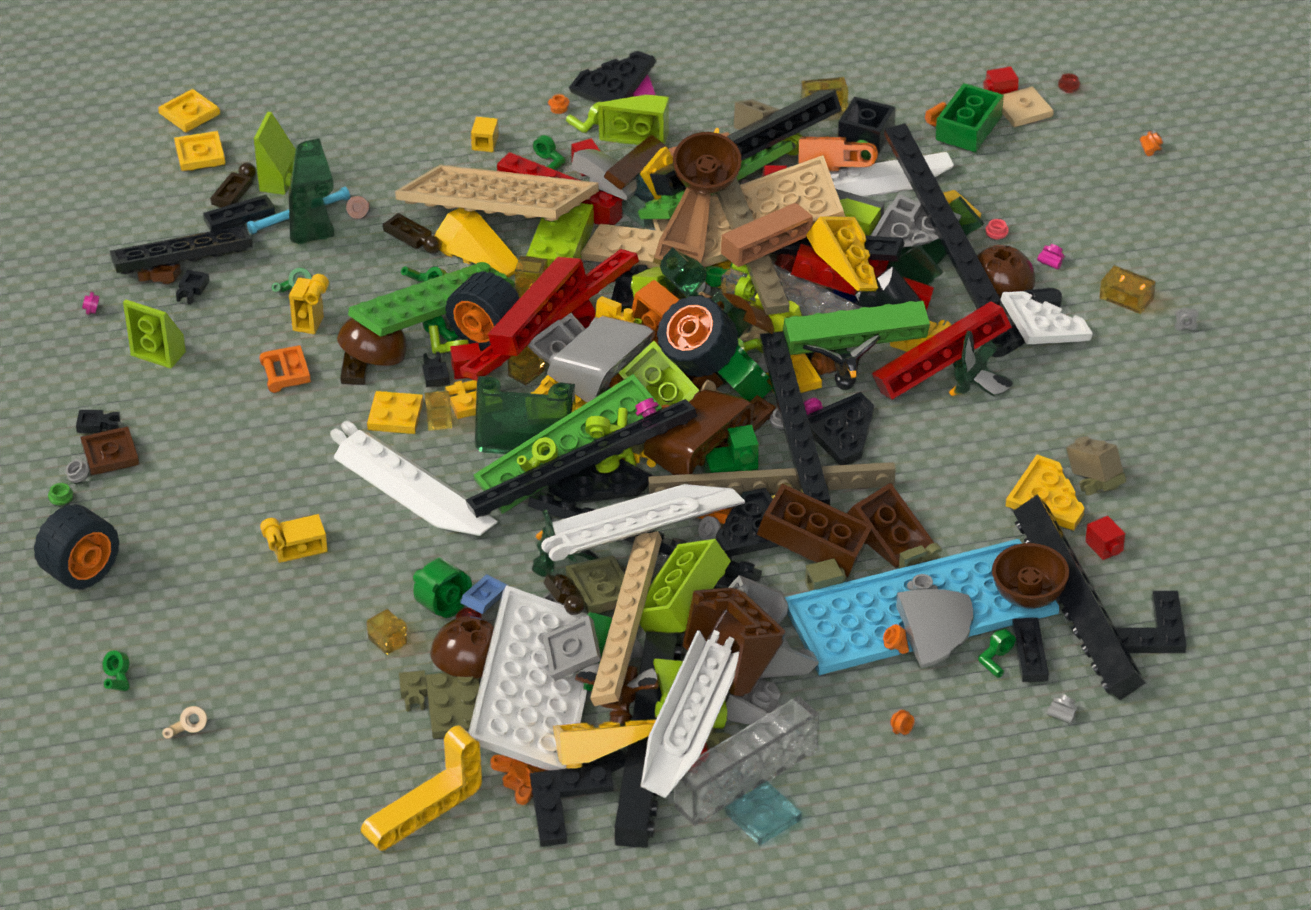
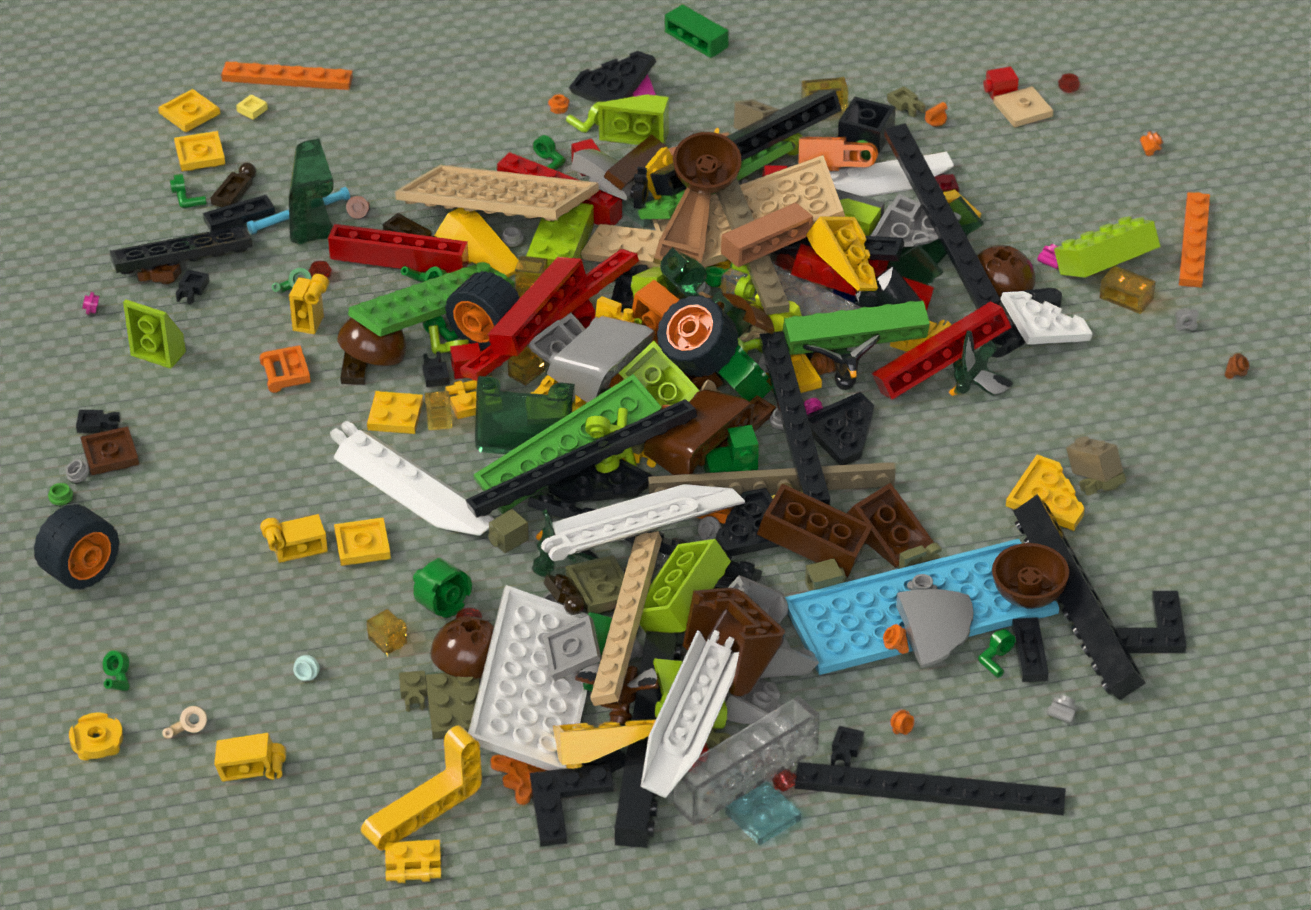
(93, 748): none -> yellow plate
(178, 187): none -> green plate
(246, 757): none -> yellow hinge
(252, 107): none -> light yellow plate
(273, 156): lime slope -> none
(287, 75): none -> orange plate
(306, 668): none -> light aqua plate
(321, 267): none -> clear red plate
(362, 541): none -> yellow plate
(396, 249): none -> red brick
(413, 860): none -> yellow plate
(483, 594): medium blue plate -> none
(484, 134): yellow brick -> none
(508, 531): none -> olive brick
(512, 236): none -> light grey plate
(537, 450): lime plate -> none
(639, 191): none -> black plate
(646, 407): dark pink plate -> none
(696, 31): none -> green brick
(784, 780): none -> clear red plate
(846, 744): none -> black plate
(906, 99): none -> olive plate
(930, 788): none -> black plate
(947, 182): none -> dark red plate
(969, 117): green brick -> none
(997, 229): coral plate -> none
(1105, 537): red brick -> none
(1106, 247): none -> lime brick
(1194, 239): none -> orange plate
(1237, 365): none -> dark orange plate

